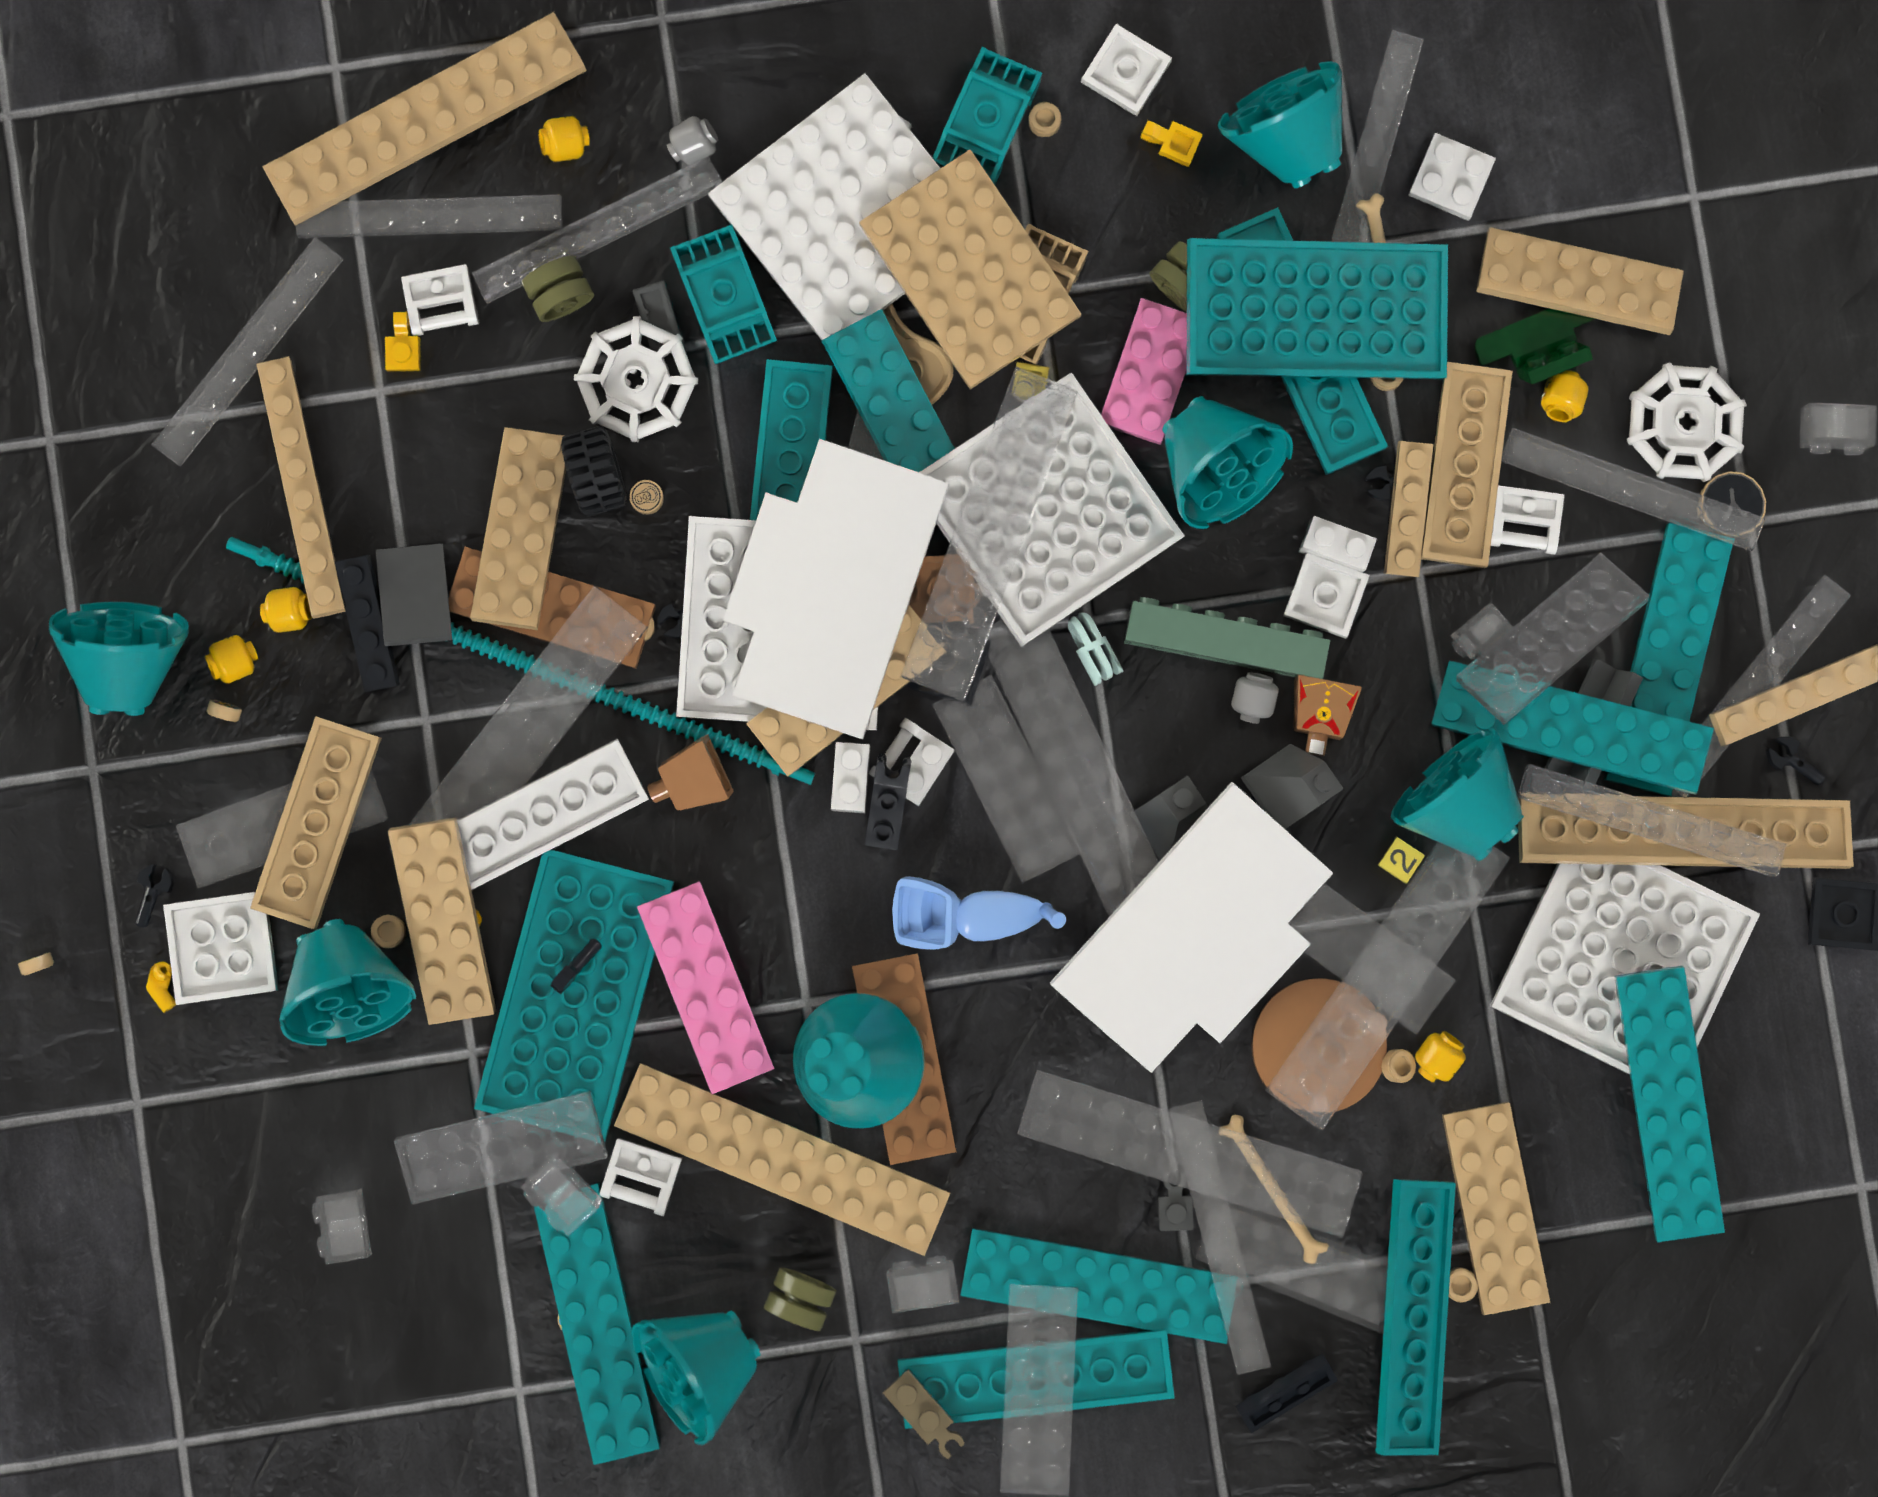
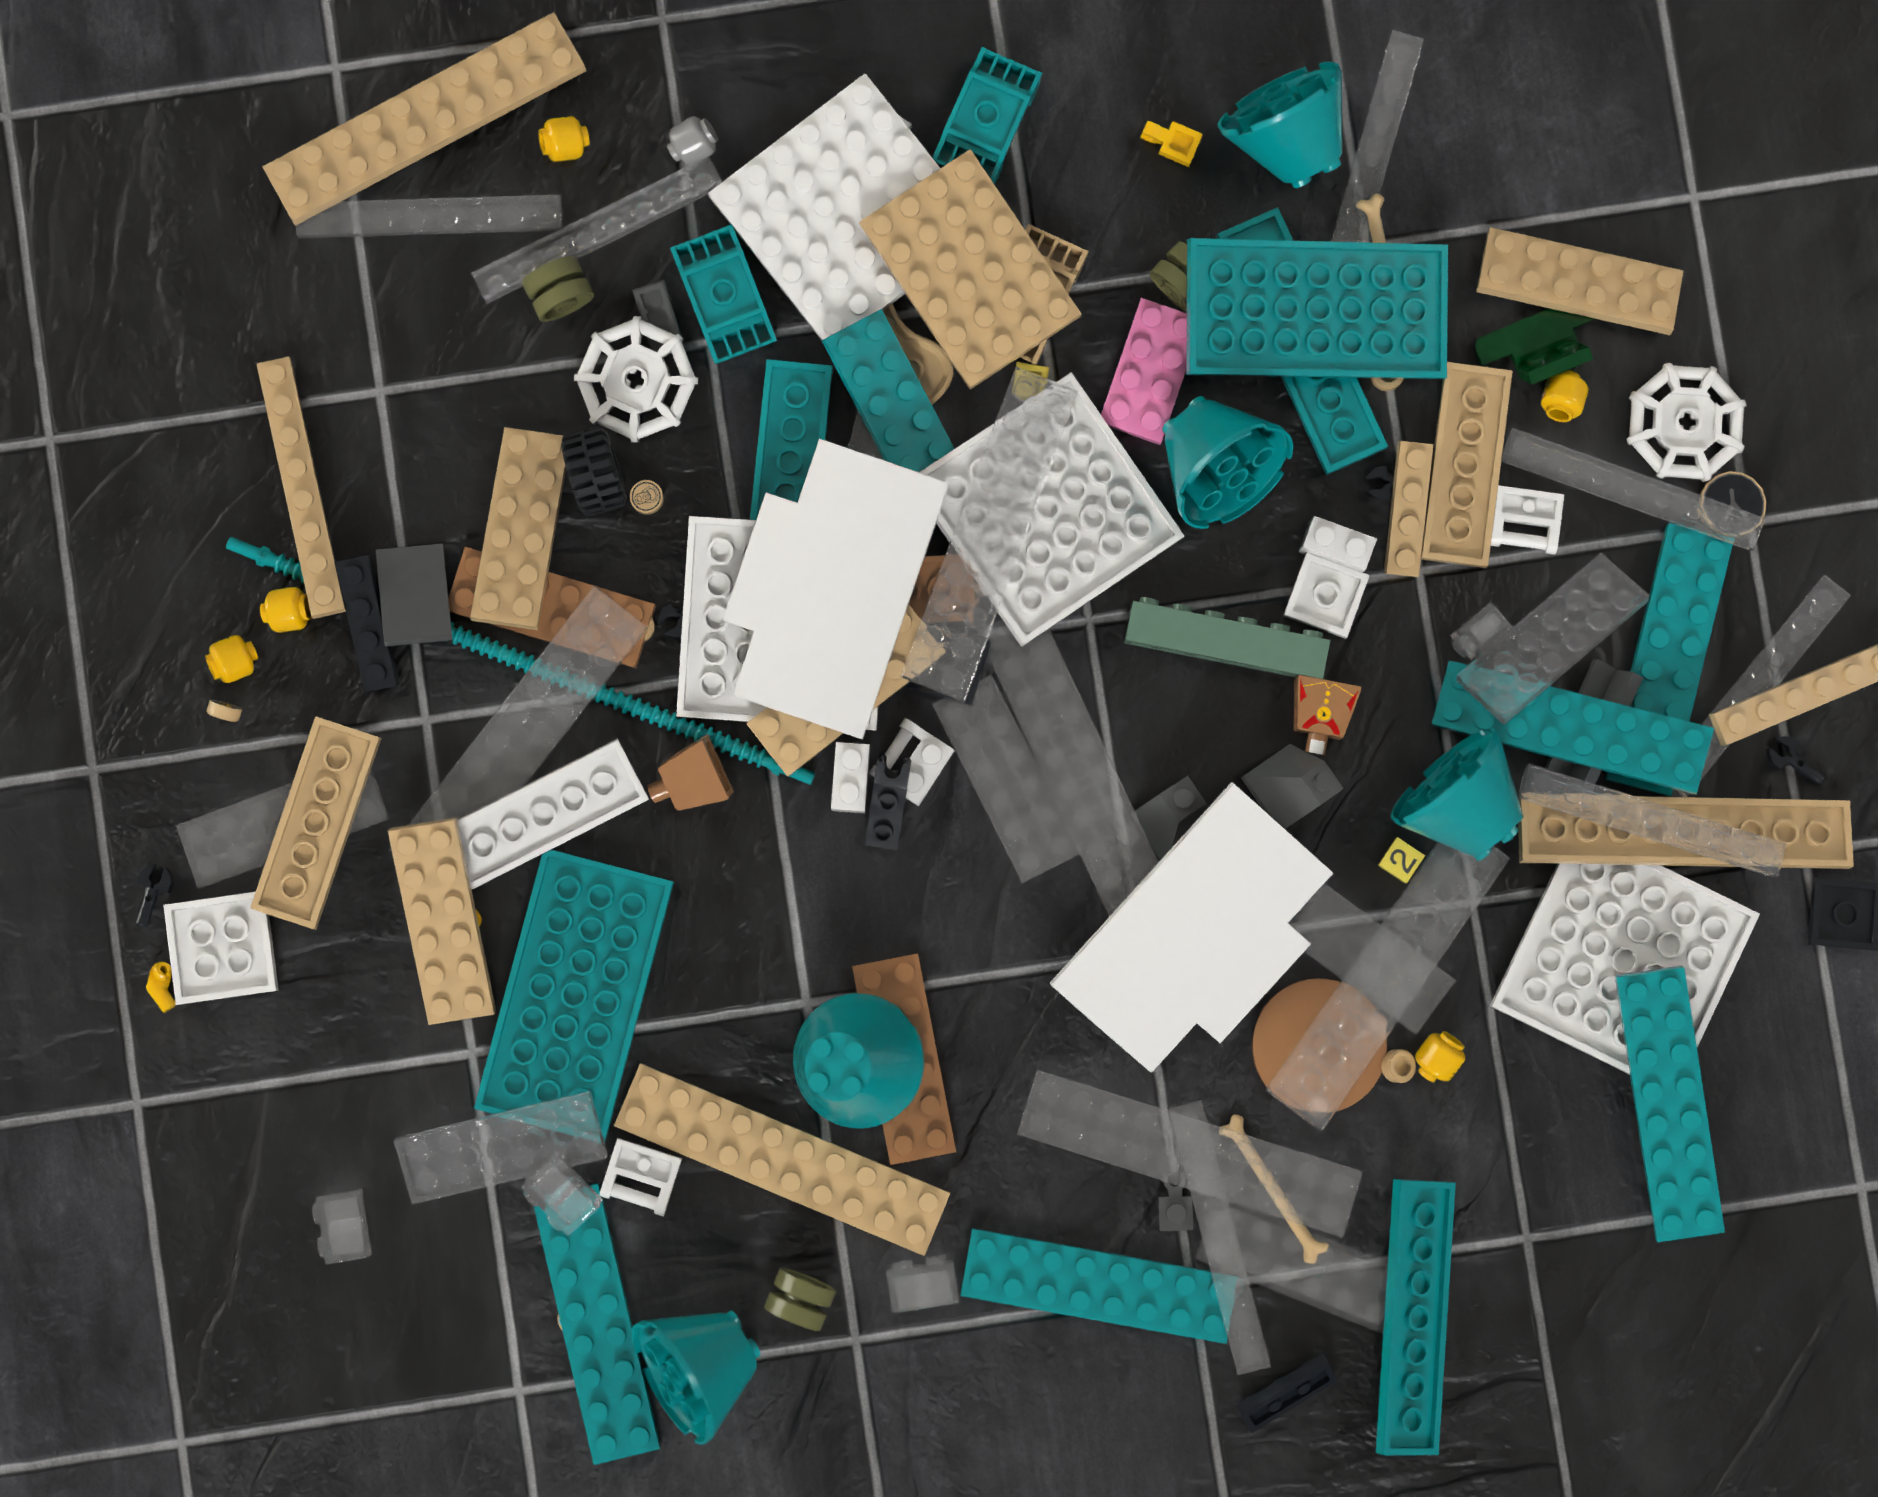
(36, 964): tan tile -> none
(118, 652): teal cone -> none
(246, 350): clear plate -> none
(342, 987): teal cone -> none
(388, 931): tan tile -> none
(403, 350): yellow plate -> none
(438, 289): white plate -> none
(569, 973): black bar -> none
(705, 987): bright pink plate -> none
(922, 1411): dark tan plate -> none
(933, 915): light blue piece -> none
(1038, 1390): clear plate -> none
(1044, 119): tan tile -> none
(1093, 649): light aqua arm -> none
(1106, 1373): teal plate -> none
(1126, 69): white plate -> none
(1255, 697): light grey head -> none
(1452, 176): white plate -> none
(1462, 1284): tan tile -> none
(1496, 1208): tan plate -> none
(1838, 427): clear brick -> none

